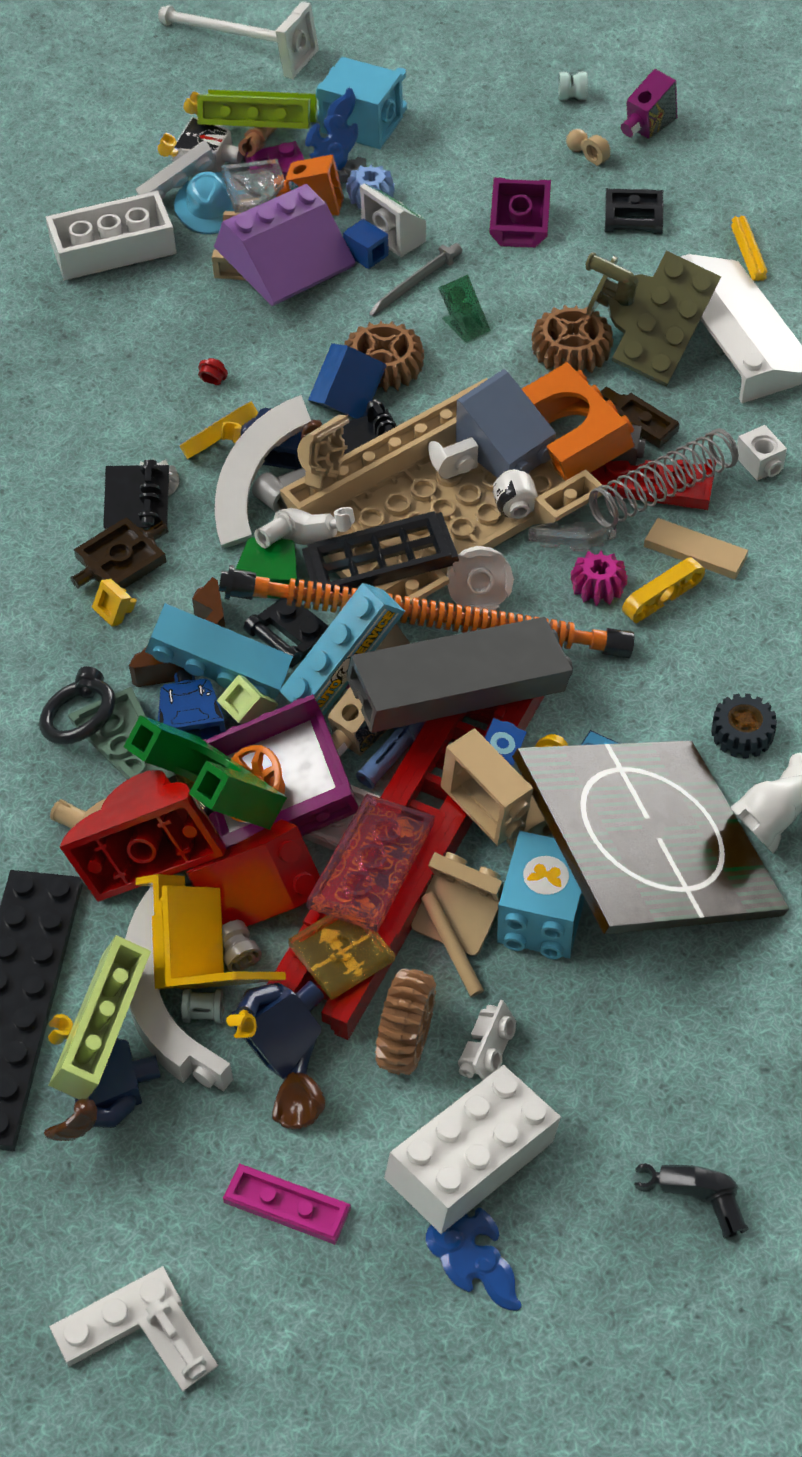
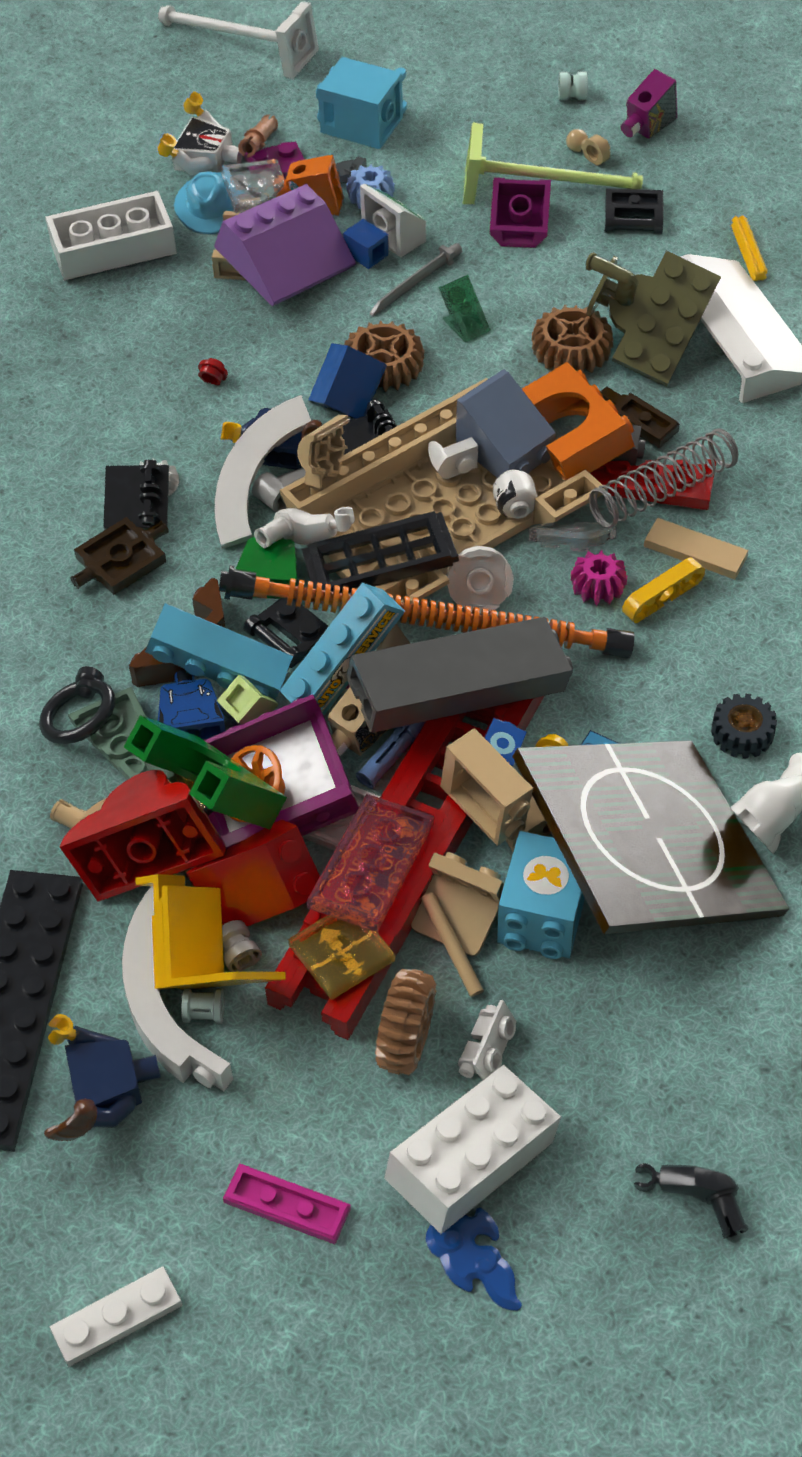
(100, 1018): yellowish green brick -> none
(112, 602): yellow tile -> none
(176, 1342): white hinge -> none
(178, 172): white plate -> none
(213, 432): yellow beam -> none
(257, 109): lime fence -> none
(283, 1037): dark blue torso -> none
(340, 136): blue piece -> none
(478, 165): none -> yellowish green tile
(761, 453): white brick -> none

